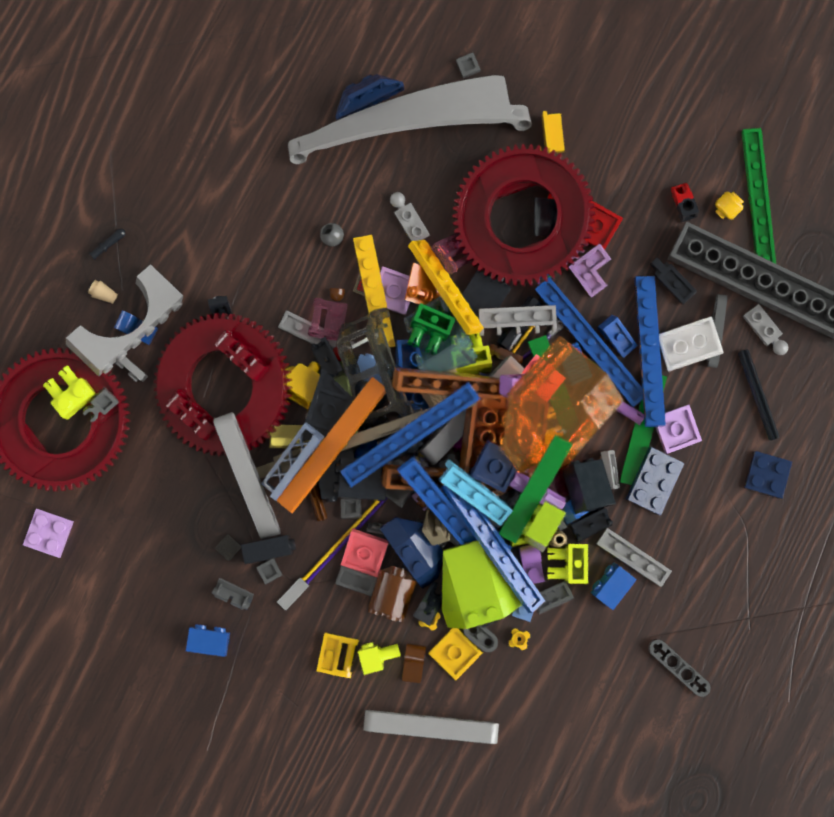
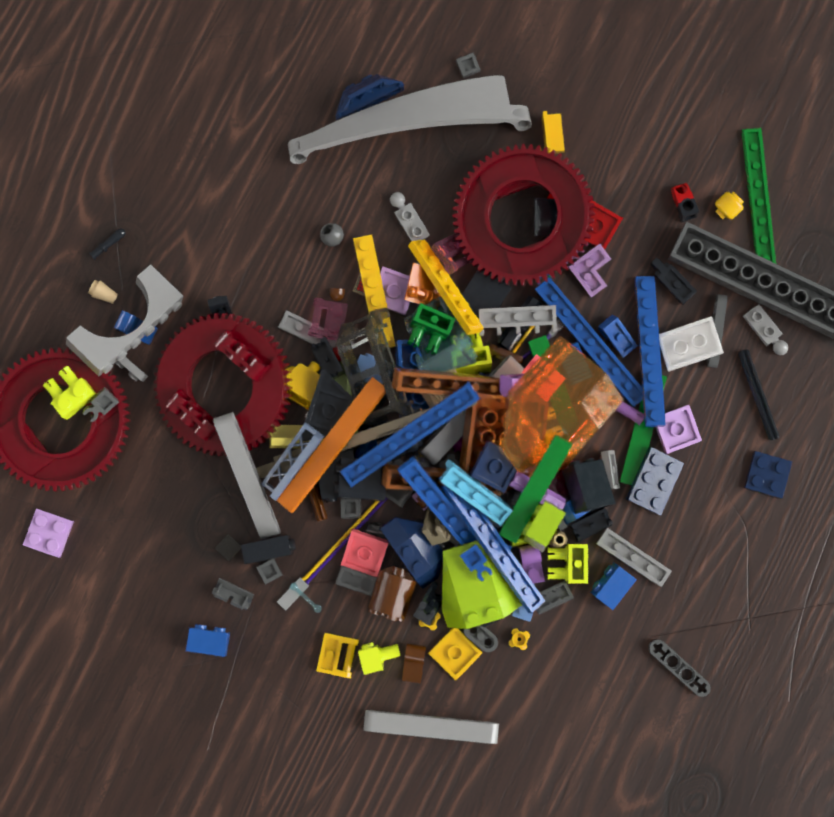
(317, 608): none -> clear light blue hinge
(474, 560): none -> blue plate

